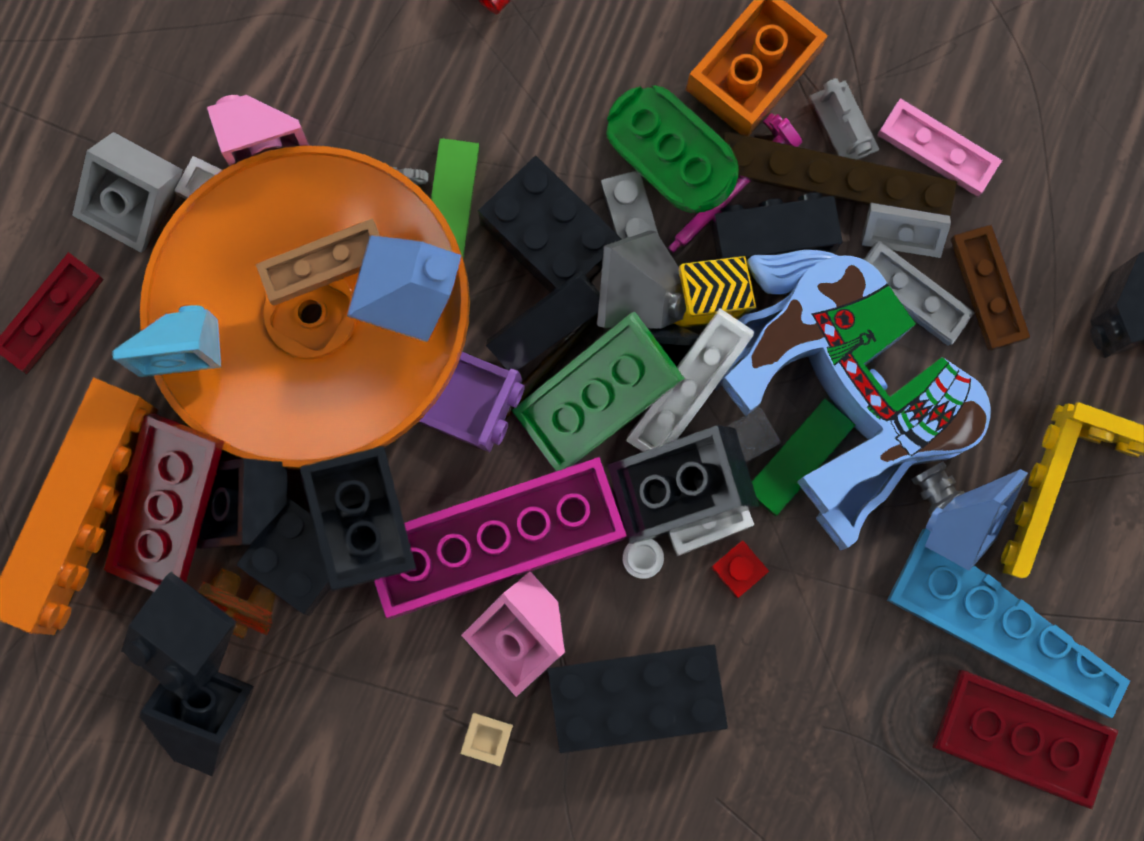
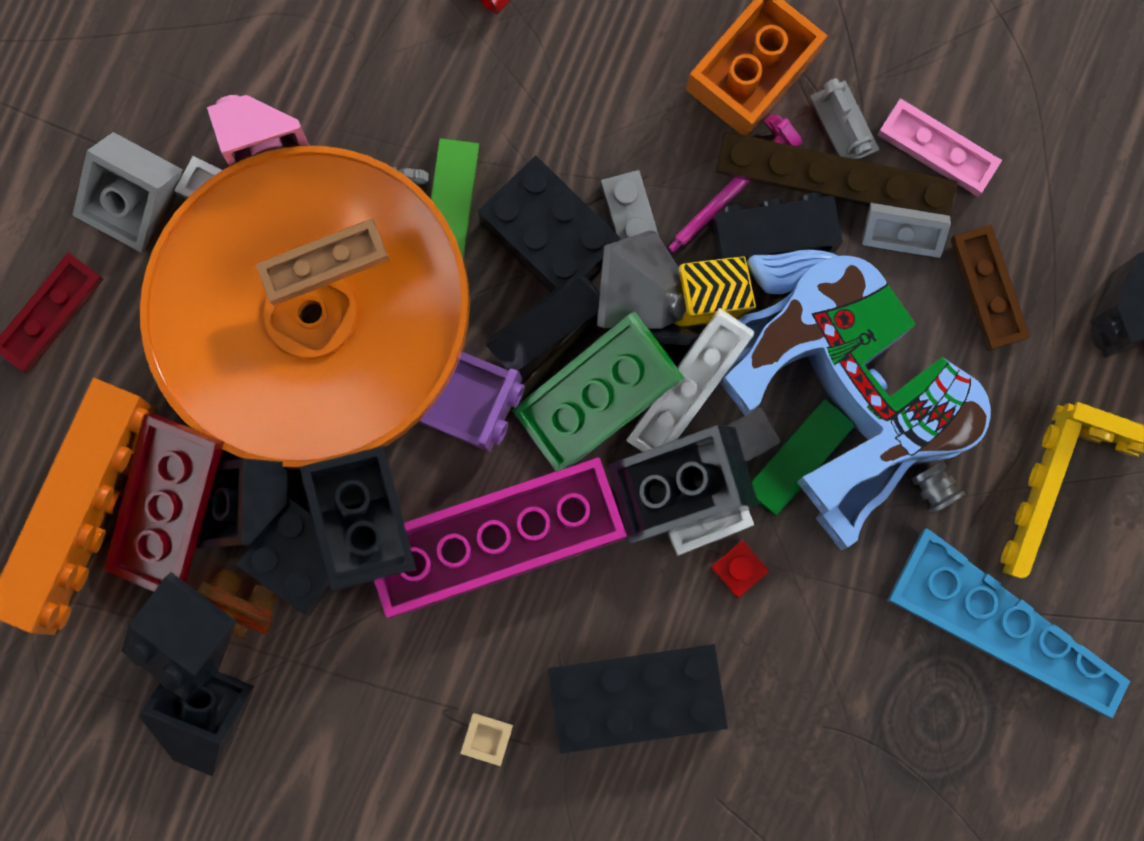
(173, 344): medium azure slope -> none
(403, 285): medium blue slope -> none
(519, 634): bright pink slope -> none
(643, 559): white plate -> none
(672, 149): green tile -> none
(920, 296): light grey tile -> none
(973, 520): medium blue slope -> none
(1025, 739): dark red tile -> none

